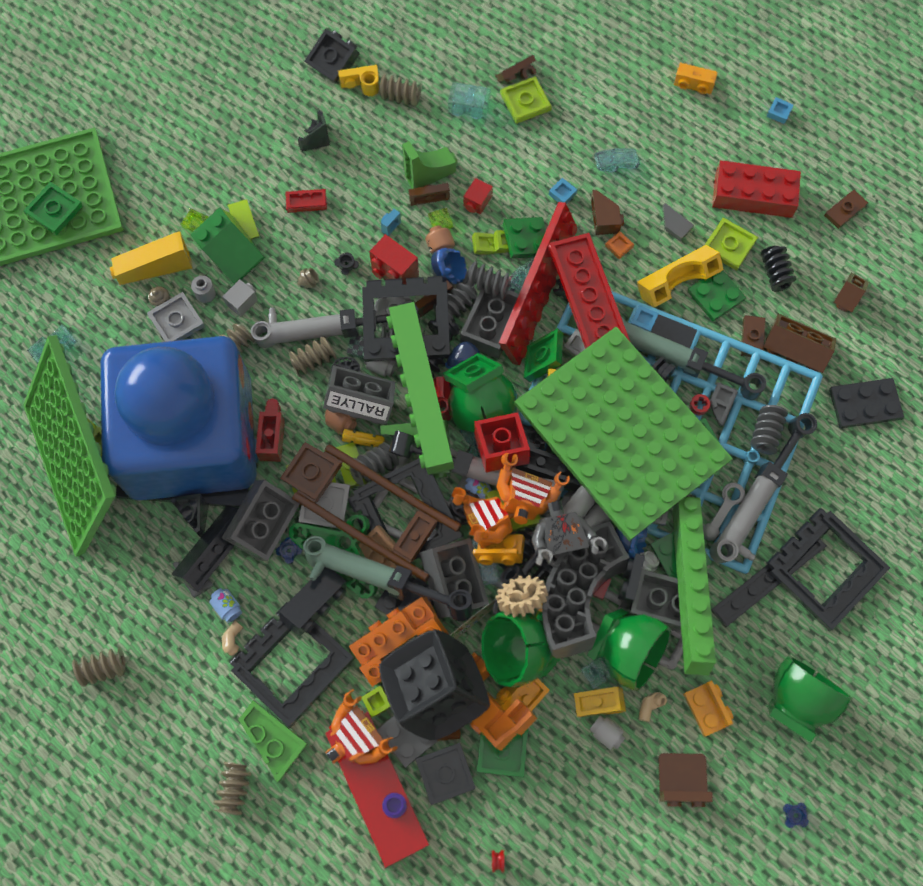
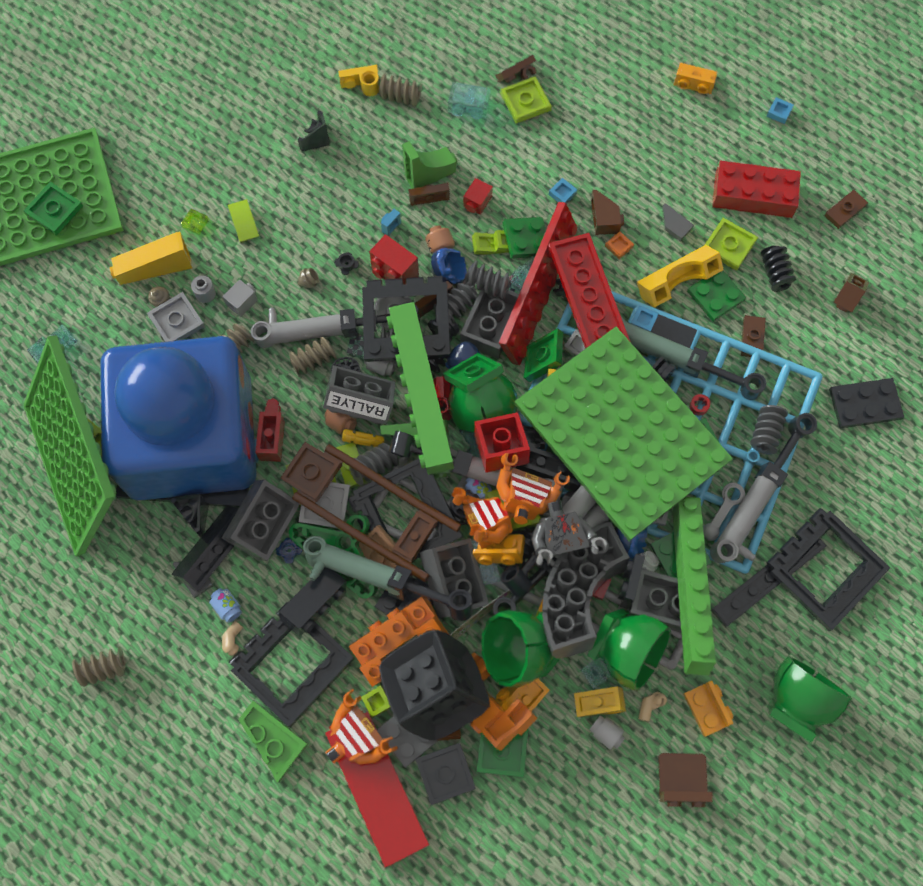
(227, 245): green slope -> none
(232, 788): dark tan piece -> none
(306, 200): red plate -> none
(332, 55): black plate -> none
(394, 805): dark purple plate -> none
(440, 217): clear neon green tile -> none
(498, 861): red bush -> none
(522, 596): tan gear -> none
(612, 159): clear light blue slope -> none
(722, 401): dark grey tile -> none
(800, 343): reddish brown slope -> none
(800, 809): clear blue plate -> none

